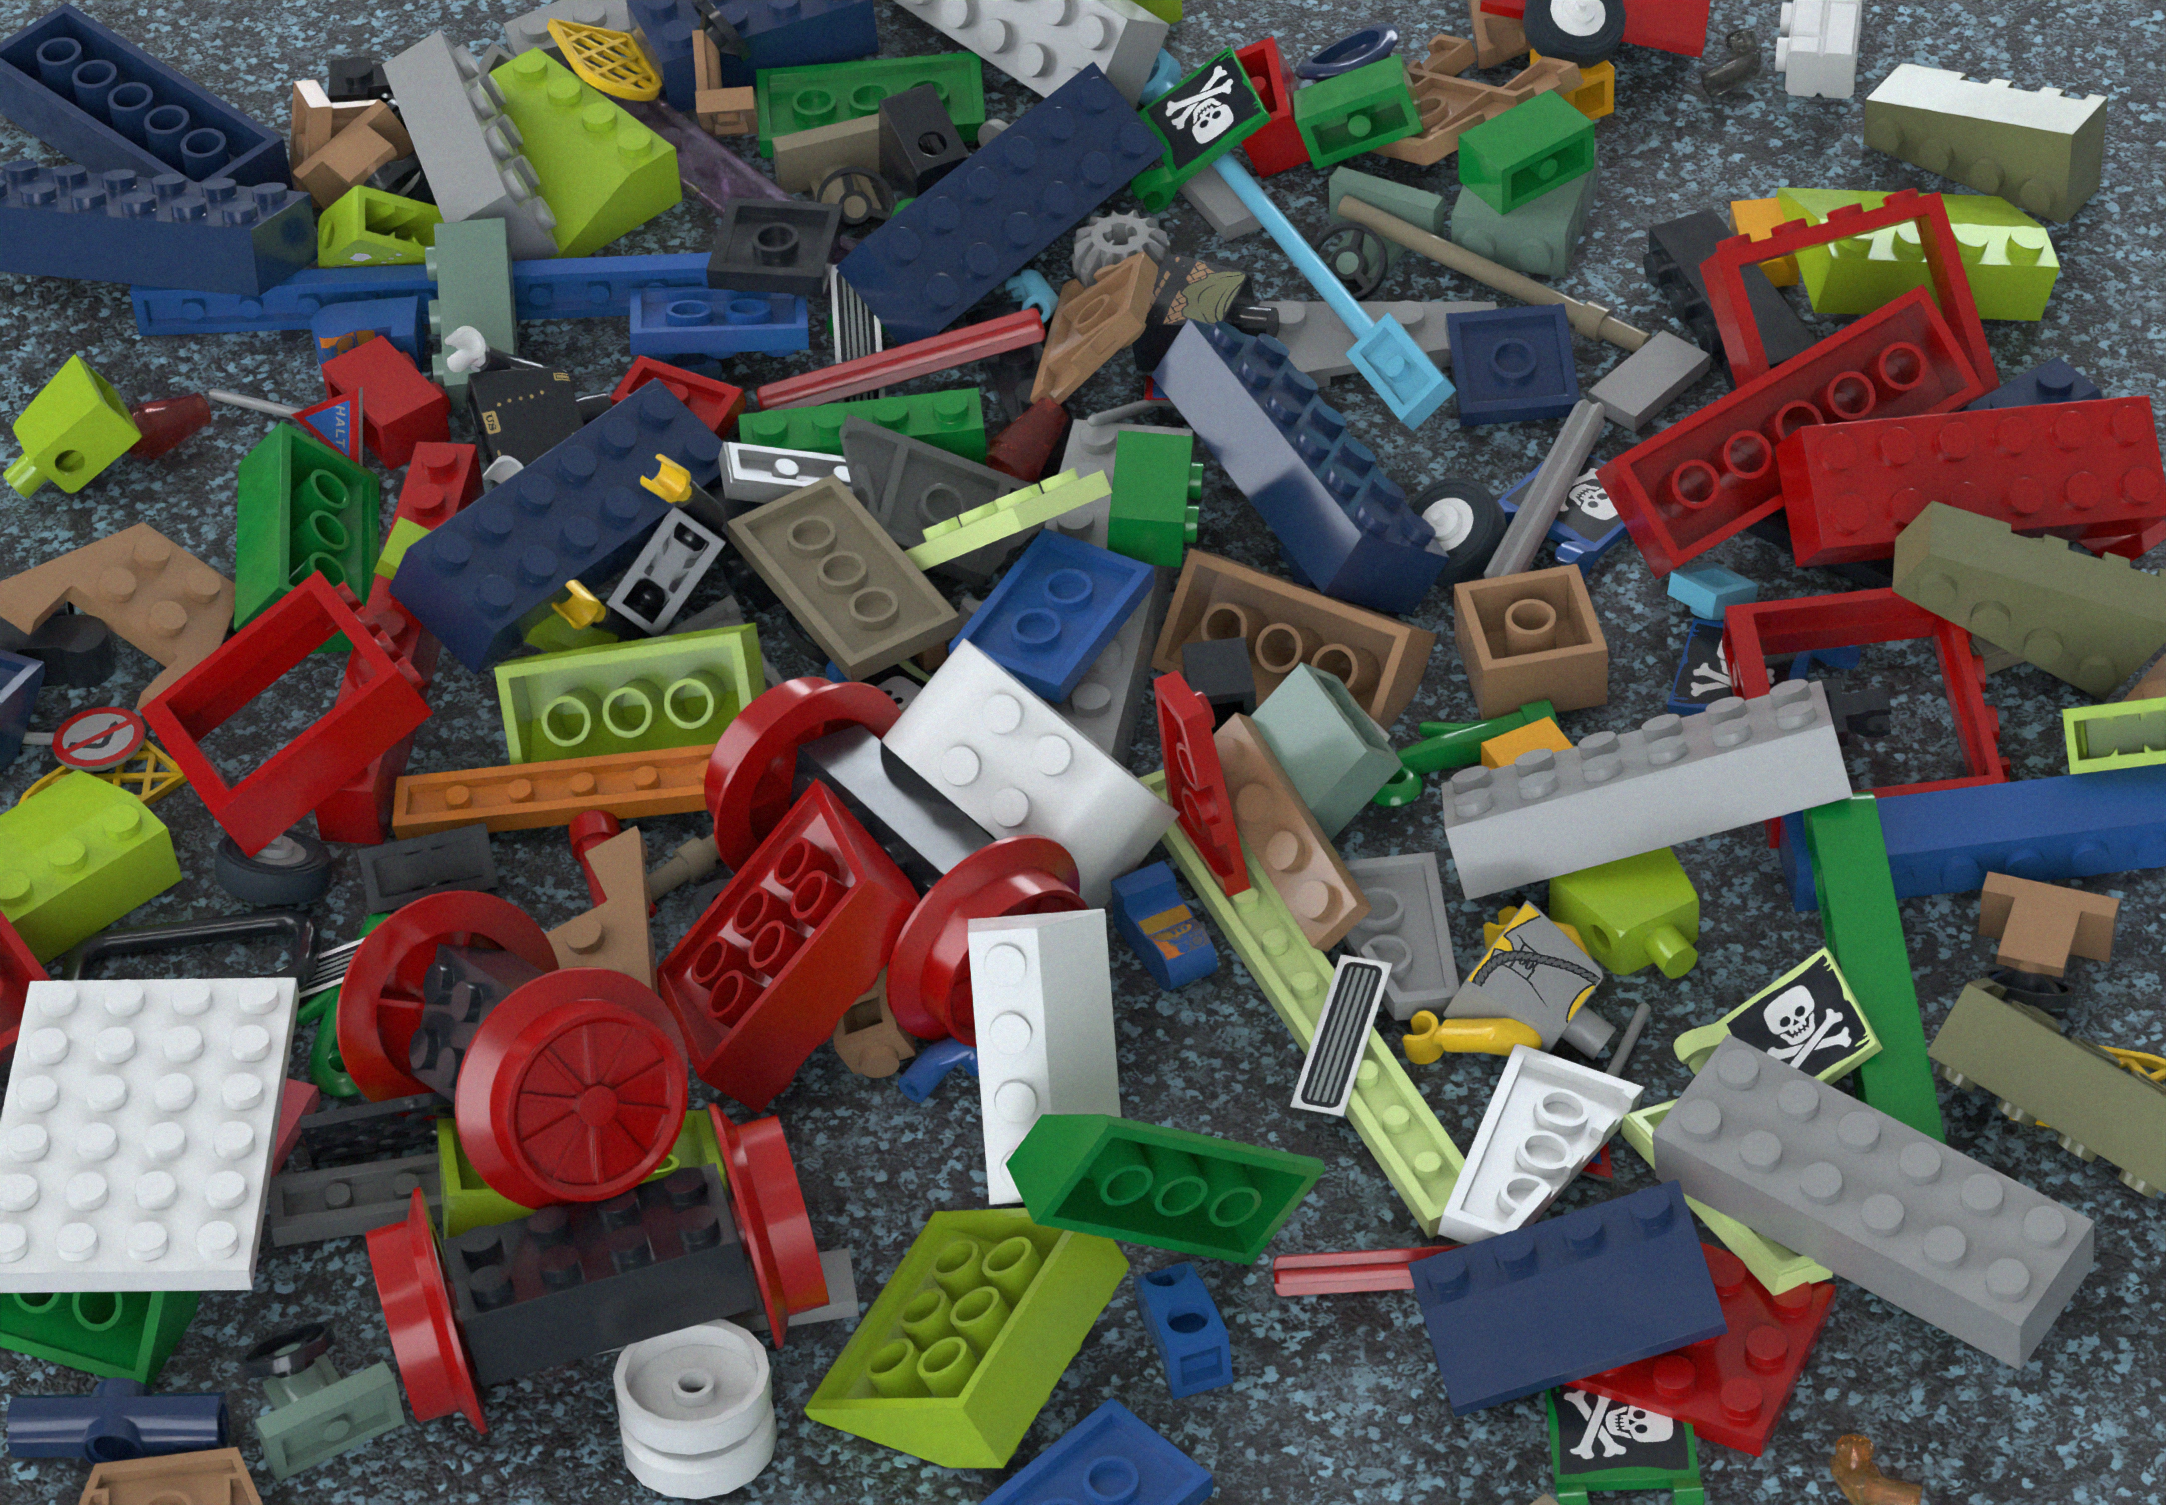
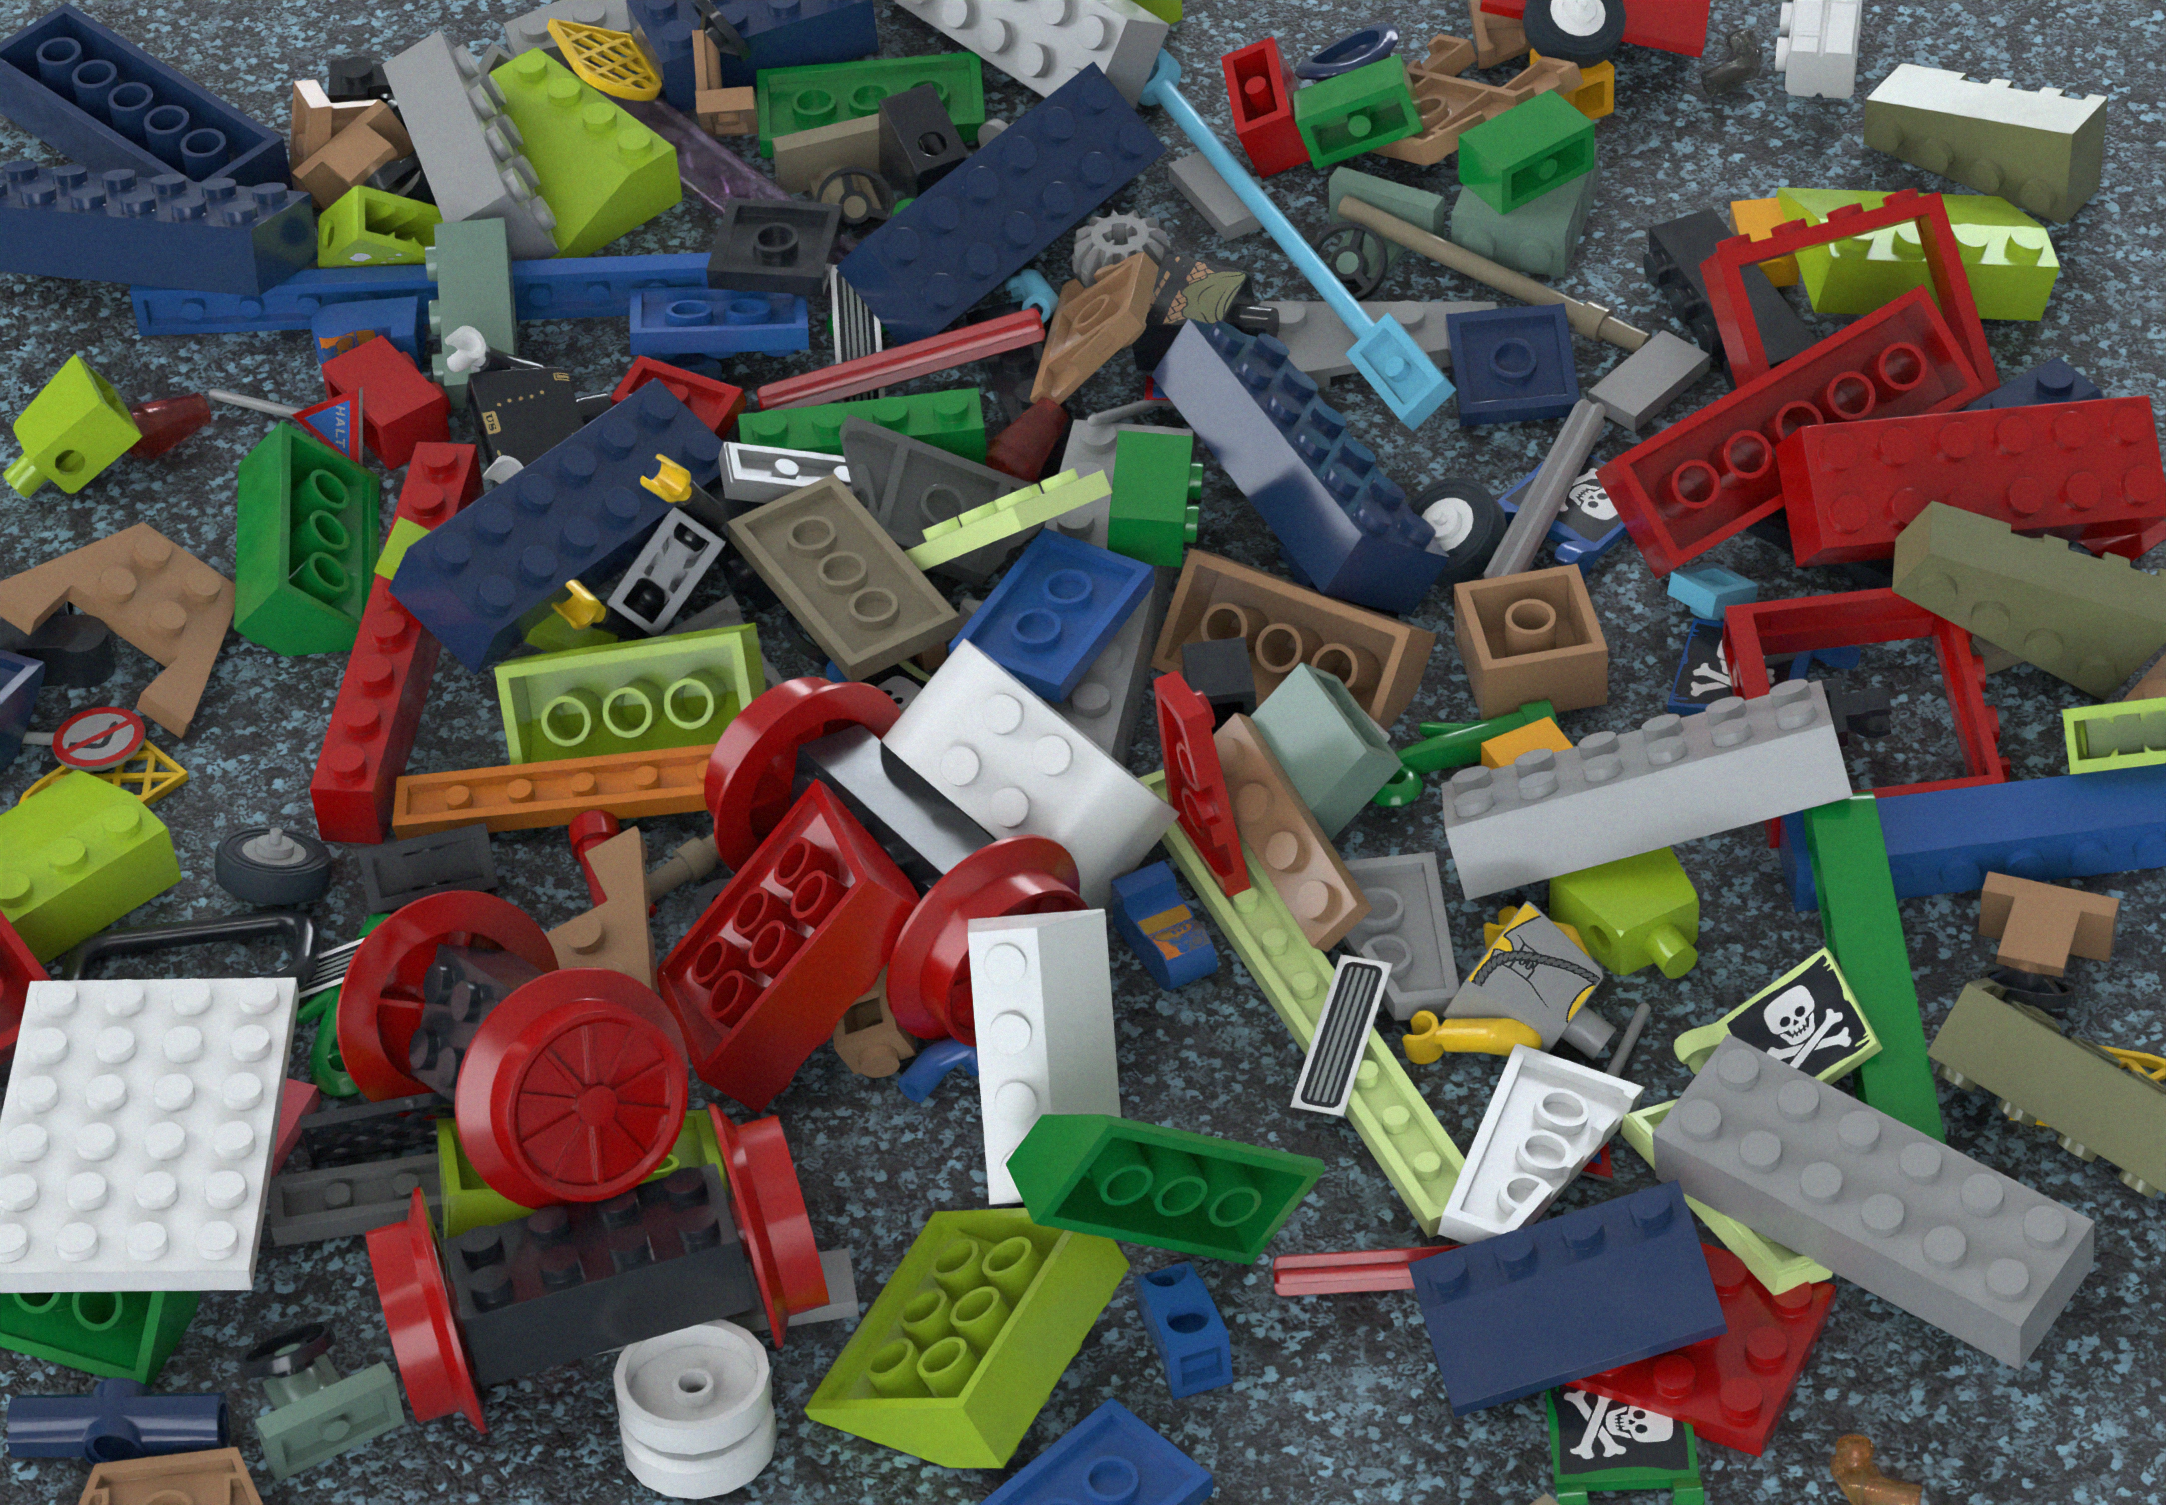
(323, 754): red window -> none
(1198, 125): flag -> none

